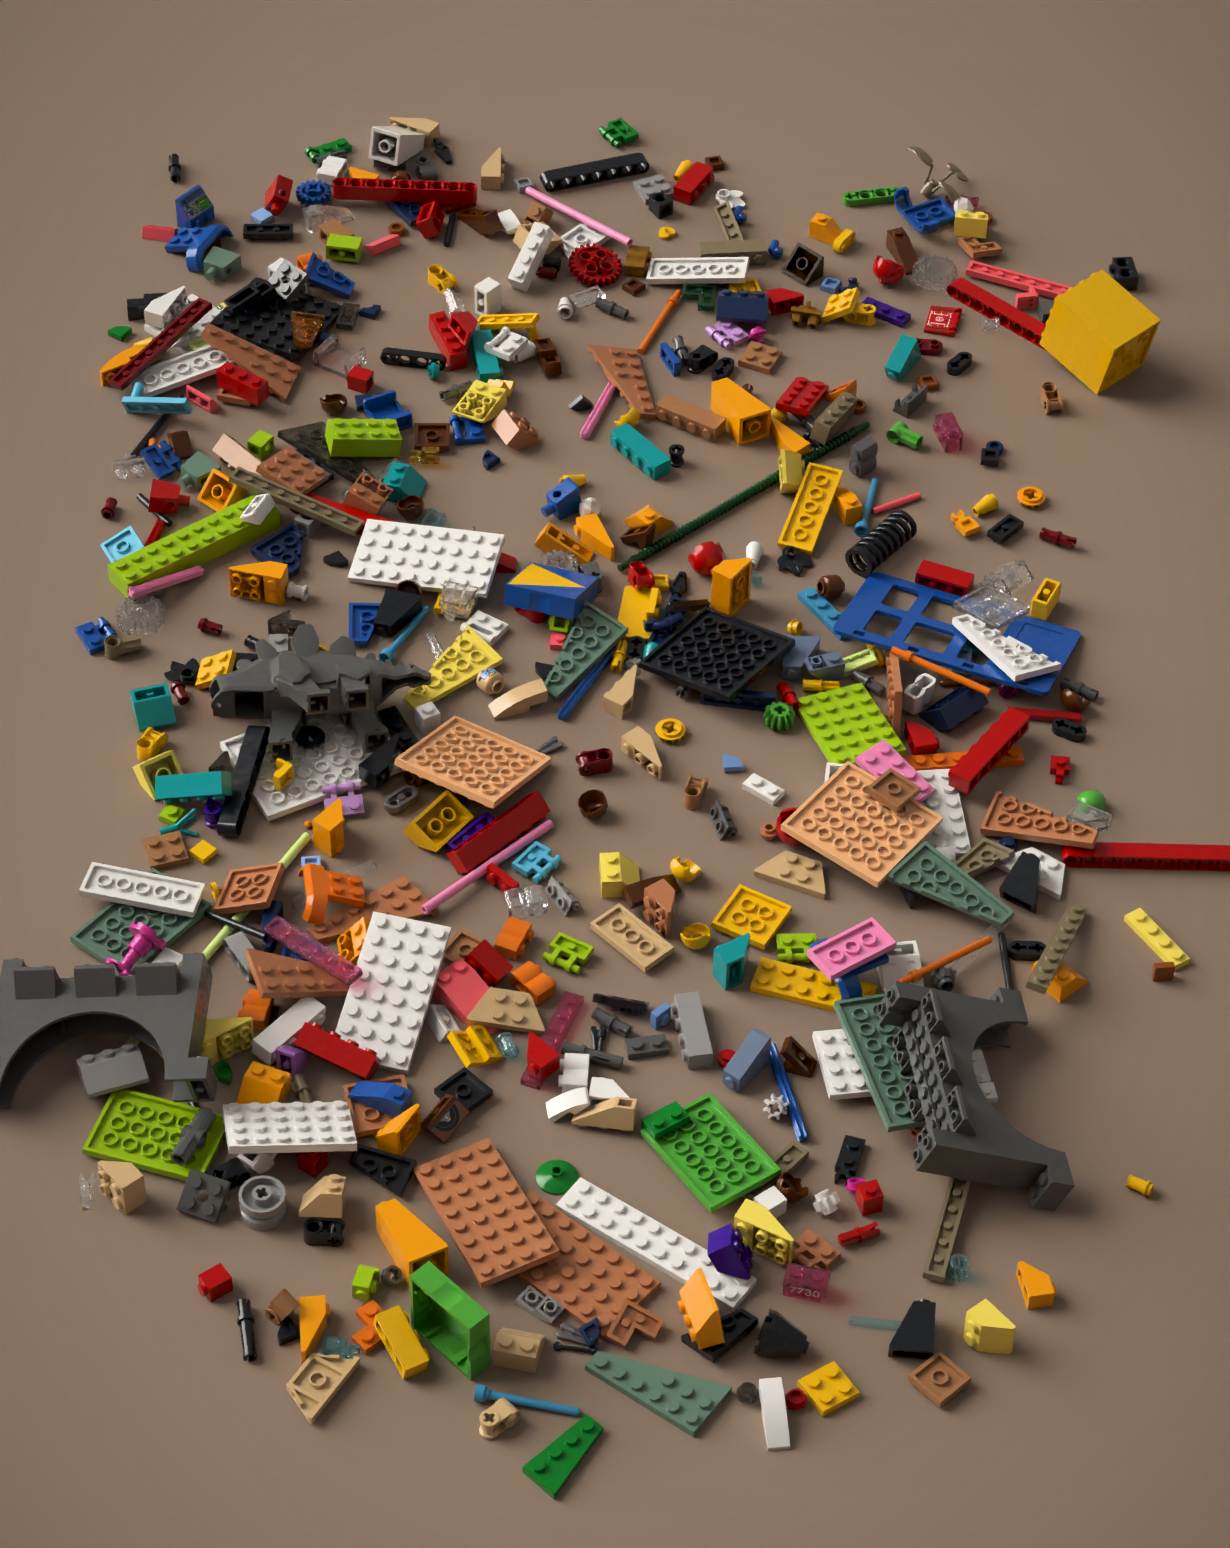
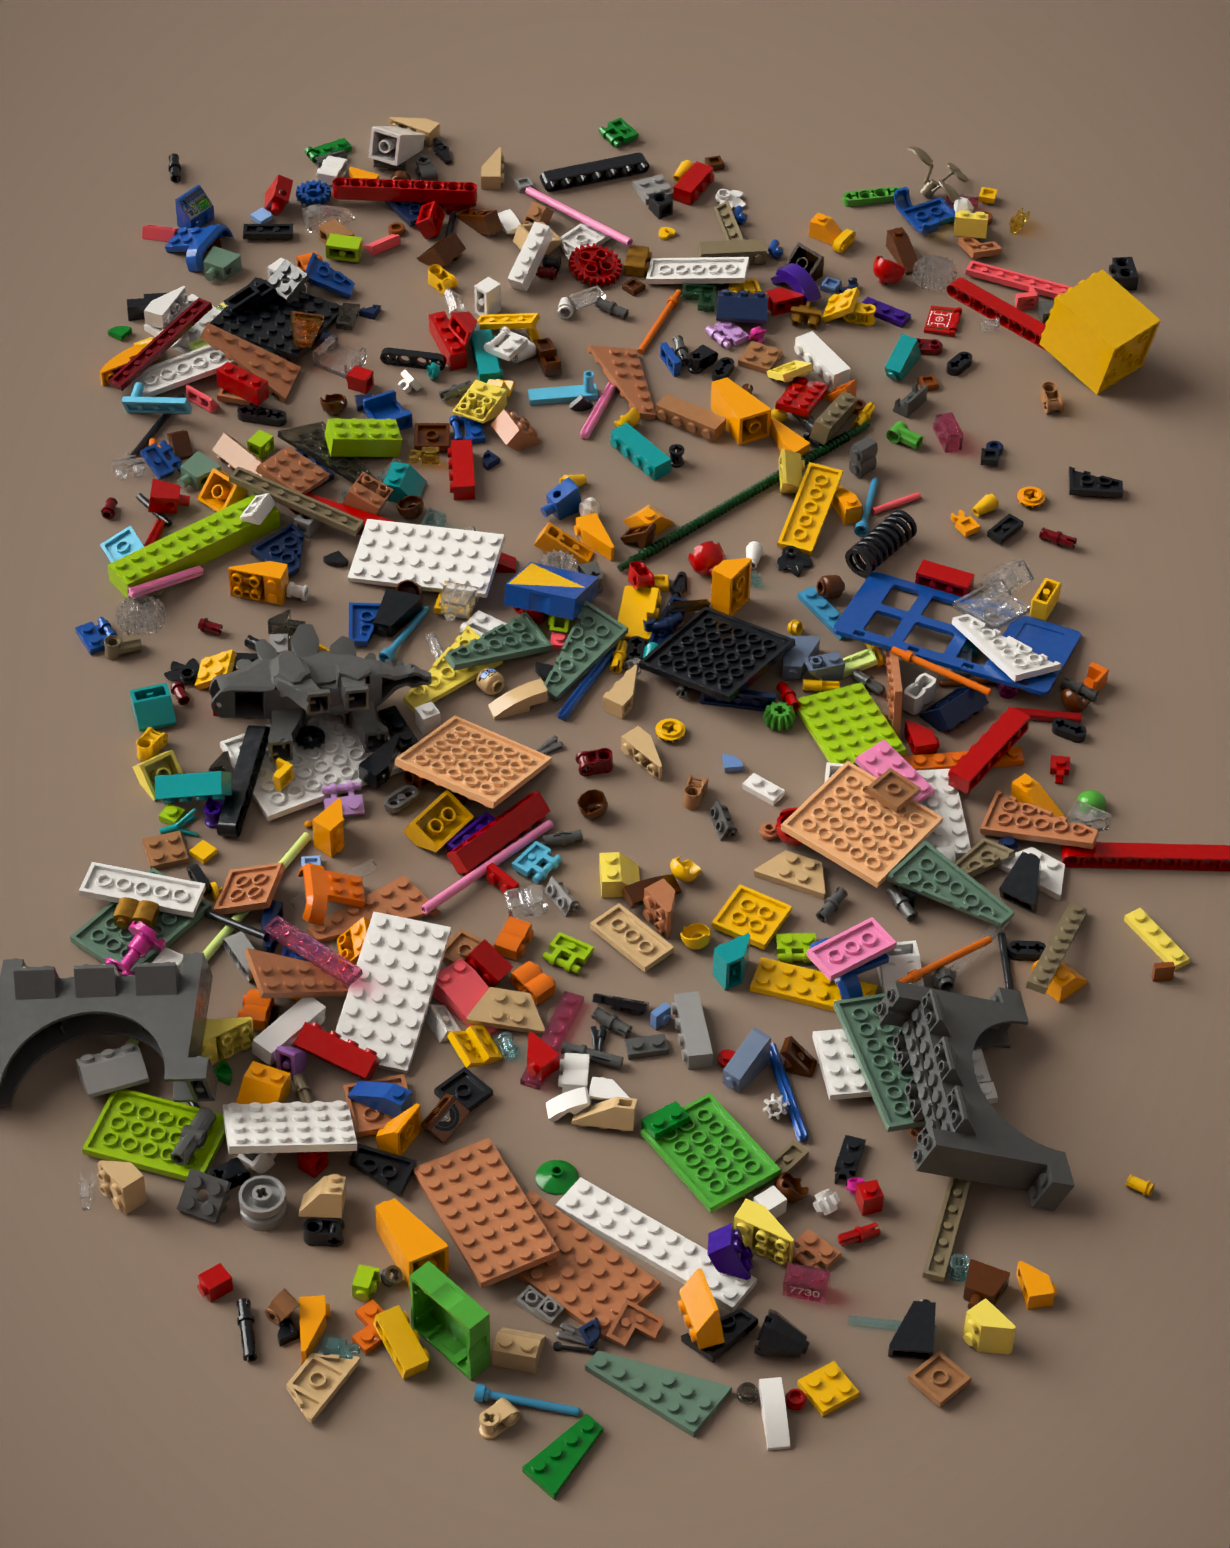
(134, 910): none -> pearl gold brick
(196, 874): none -> black beam
(246, 412): none -> black beam
(408, 382): none -> white tile
(443, 252): none -> reddish brown slope
(462, 470): none -> red brick
(504, 642): none -> sand green wing
(562, 838): none -> dark grey pin
(565, 393): none -> medium azure piece
(790, 370): none -> light yellow plate
(799, 280): none -> dark purple arch
(823, 359): none -> white brick
(831, 904): none -> dark grey pin
(864, 415): none -> yellow axle
(902, 903): none -> dark grey pin
(984, 1282): none -> reddish brown torso
(988, 195): none -> yellow plate
(1017, 221): none -> clear yellow plate
(1030, 791): none -> light orange slope
(1088, 485): none -> black wing
(1096, 676): none -> orange panel

